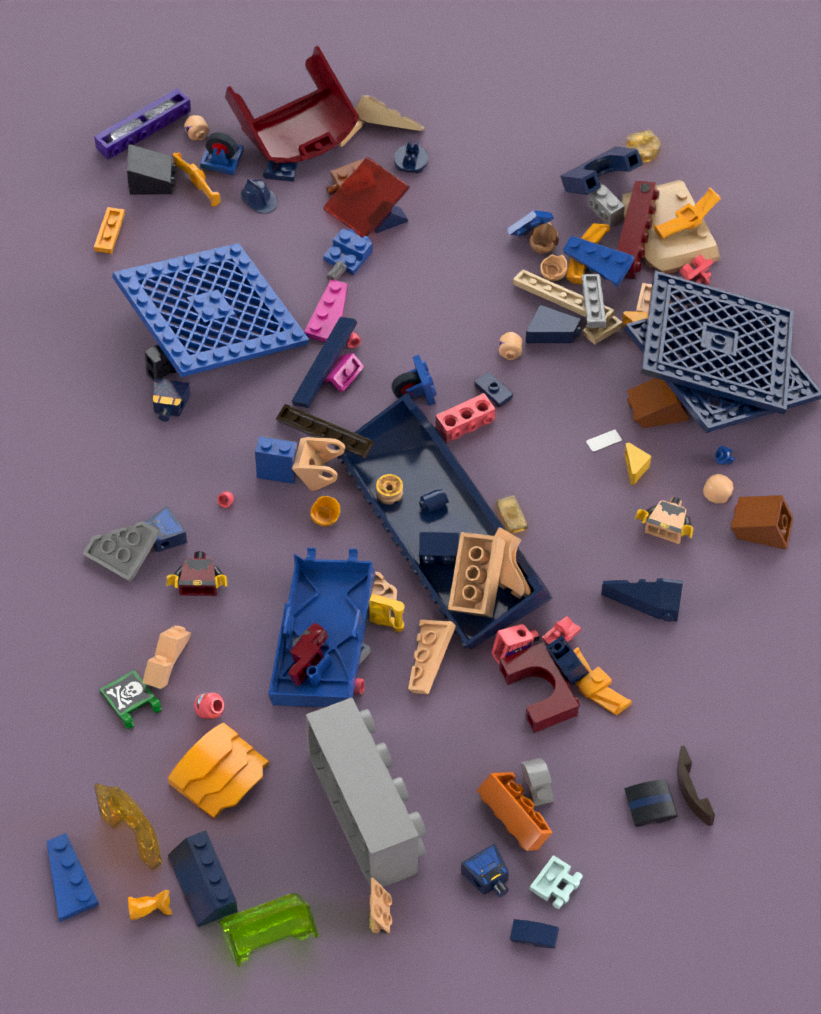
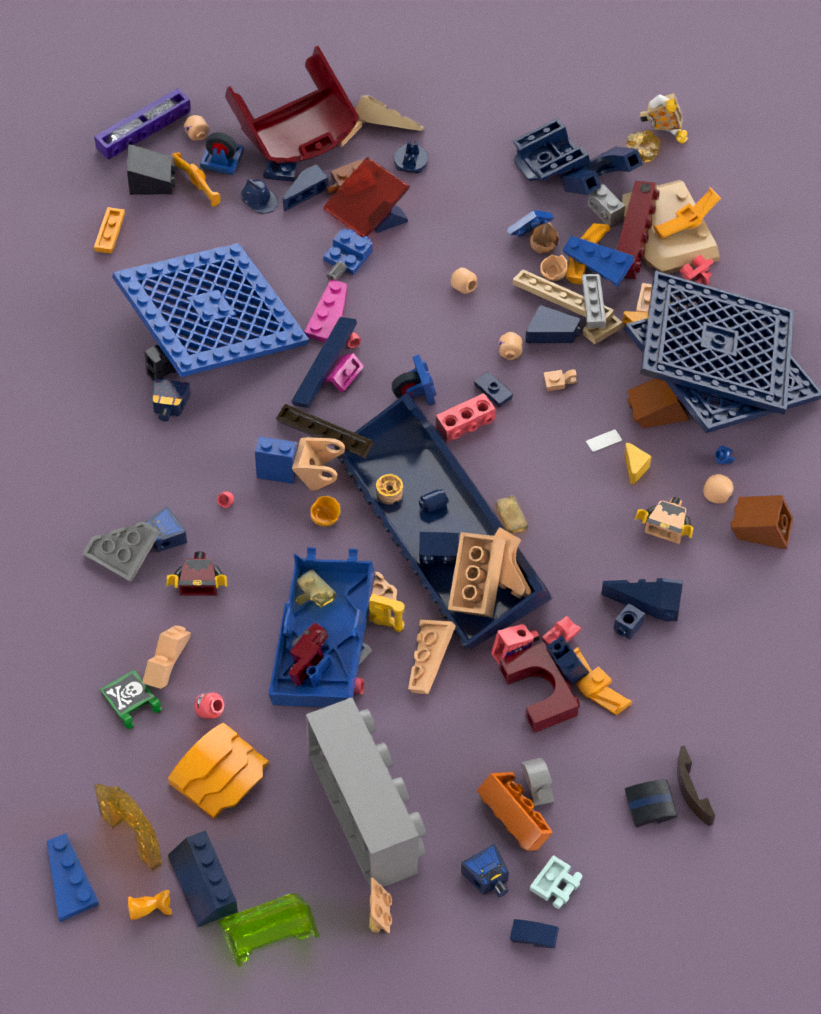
(307, 185): none -> dark blue slope
(314, 589): none -> clear yellow plate
(464, 280): none -> light nougat head
(548, 152): none -> dark blue slope
(556, 379): none -> light nougat plate
(631, 615): none -> dark blue brick
(666, 116): none -> torso

